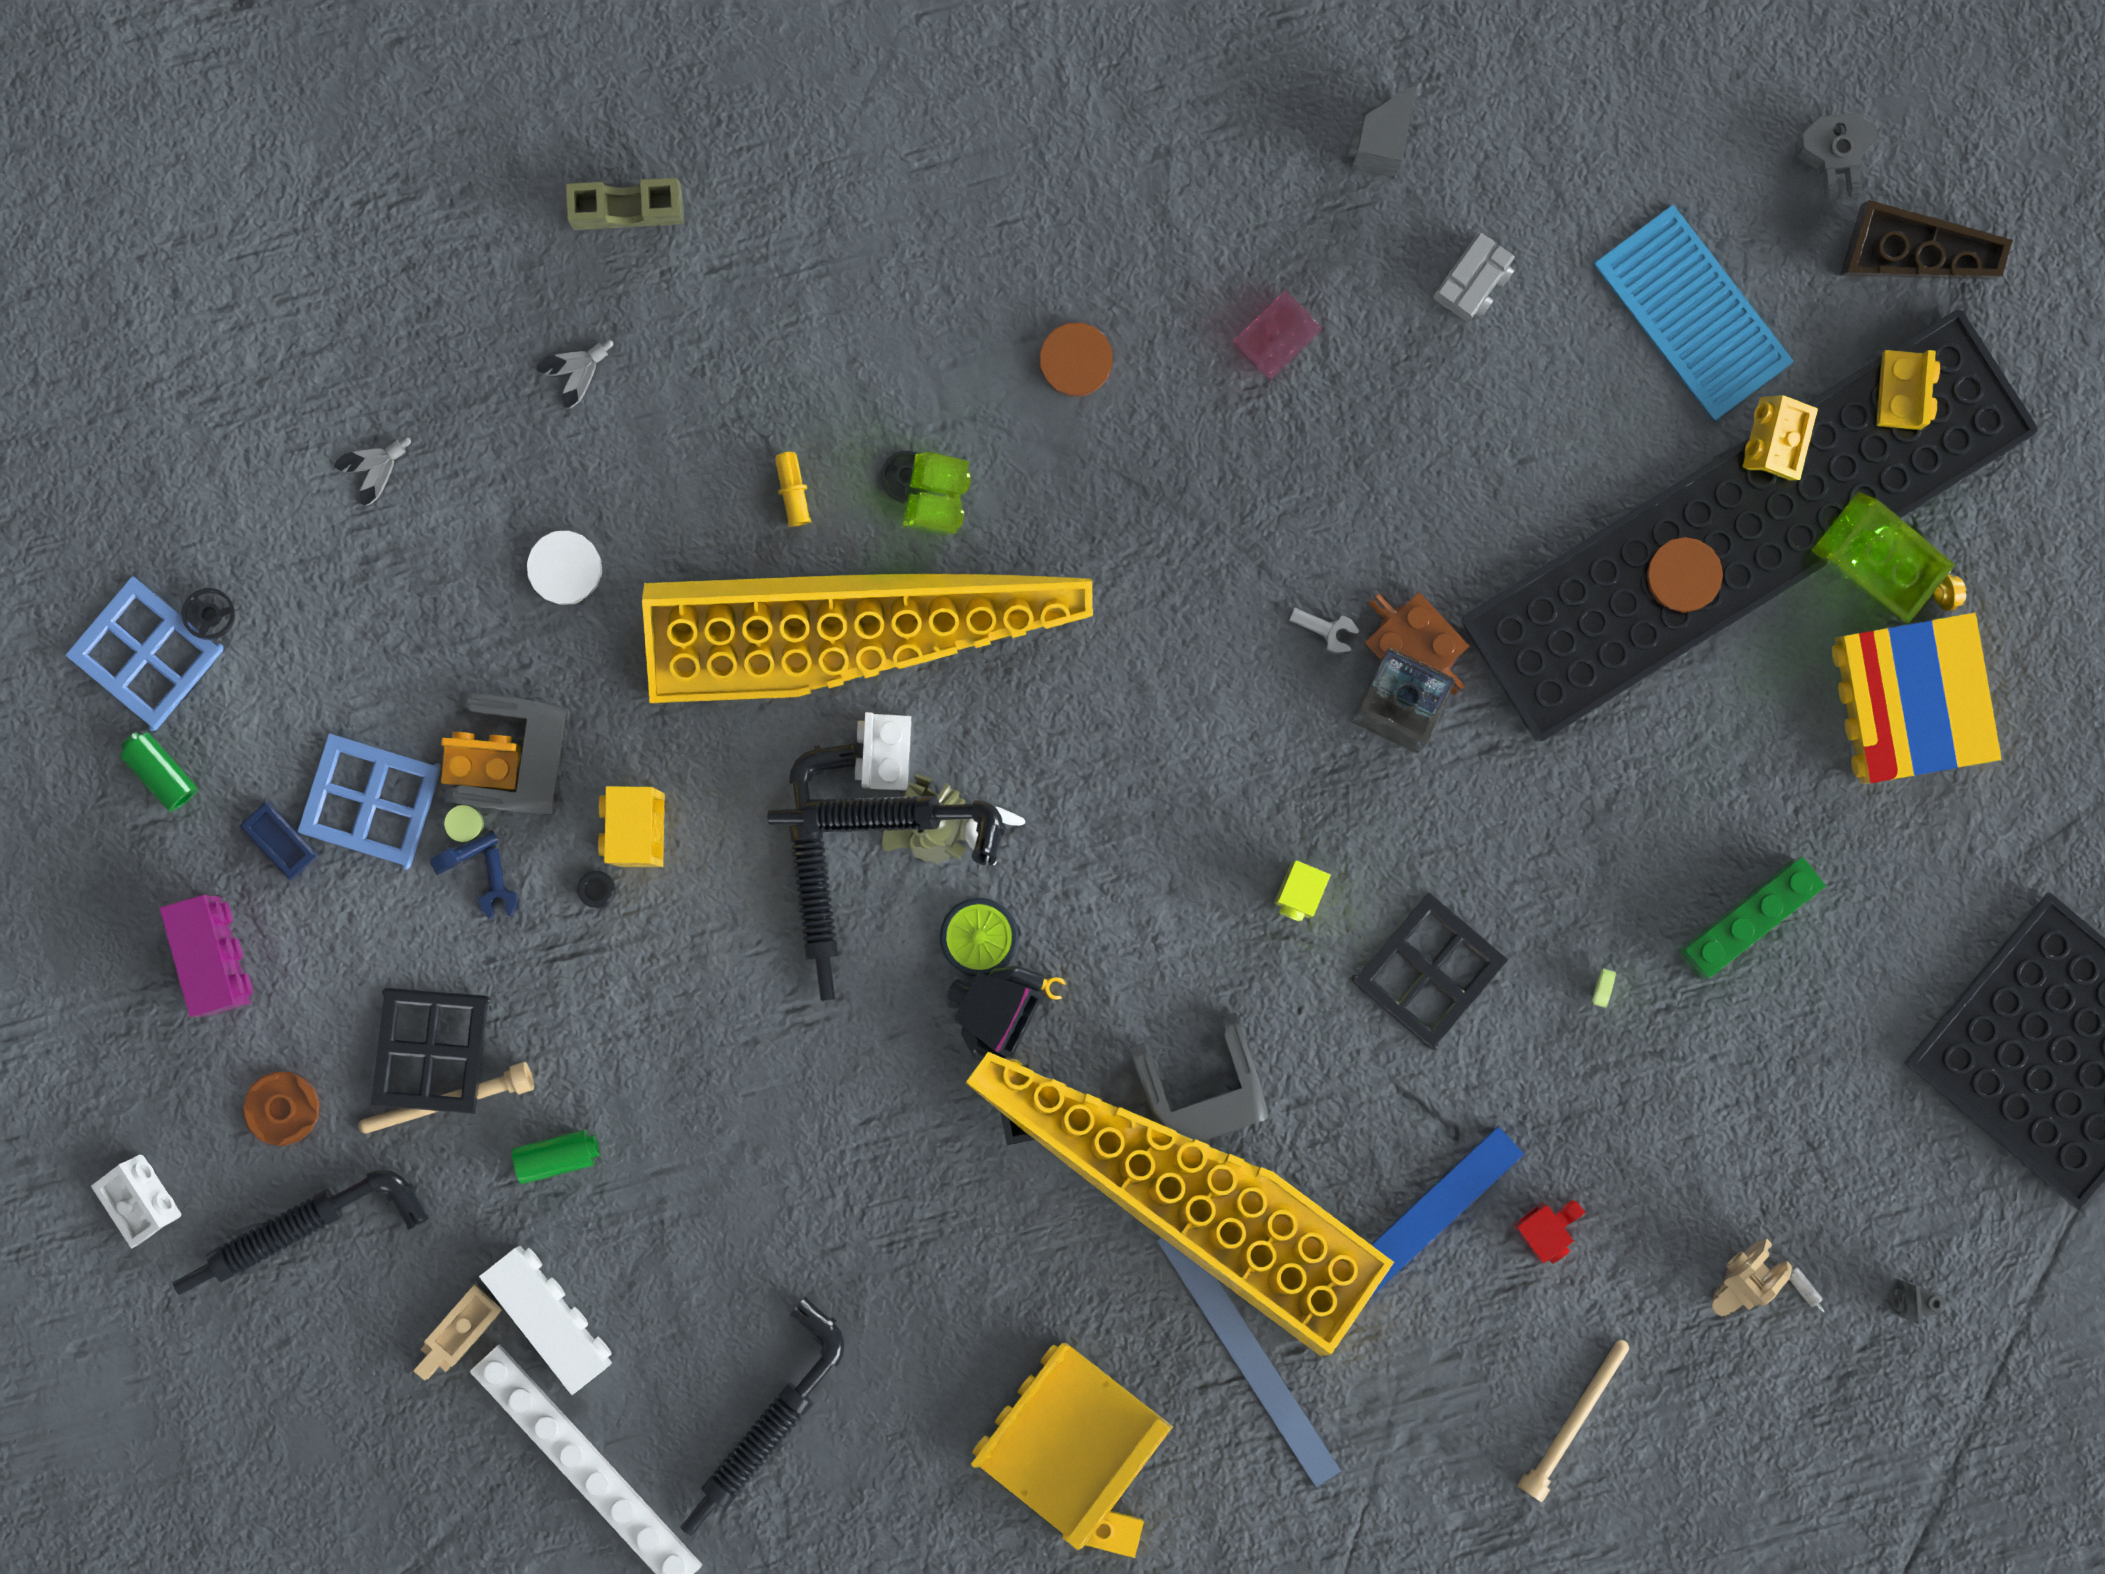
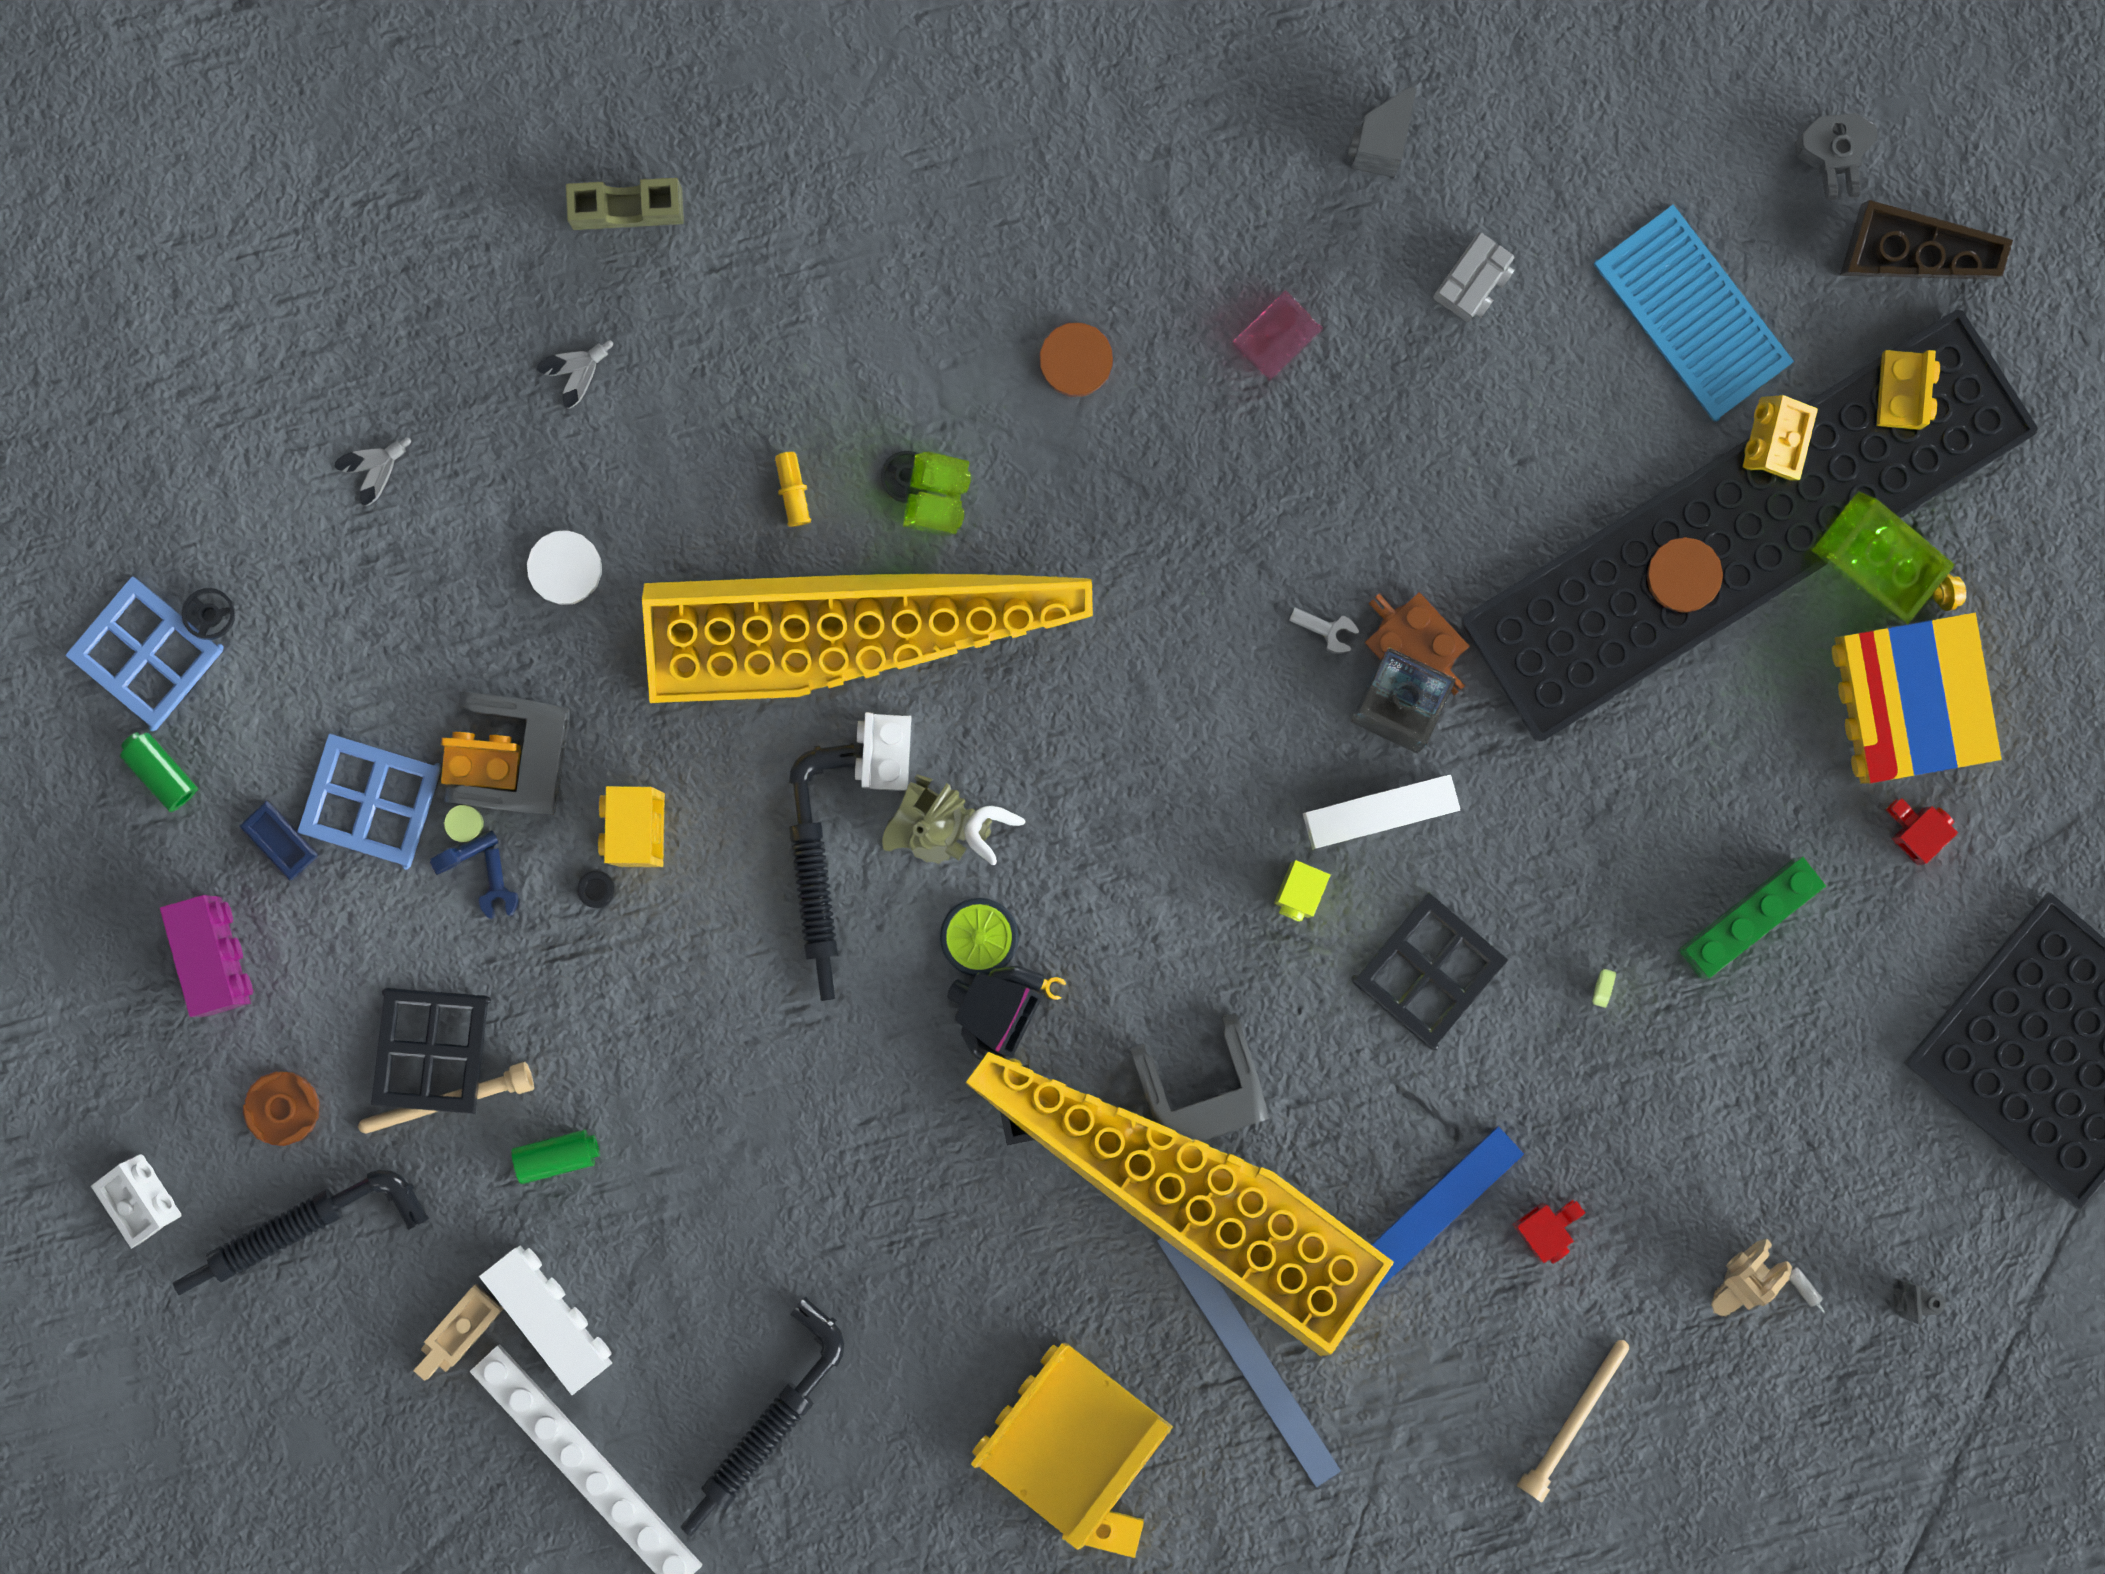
(896, 815): black piece -> none
(1381, 811): none -> white slope
(1923, 832): none -> red brick

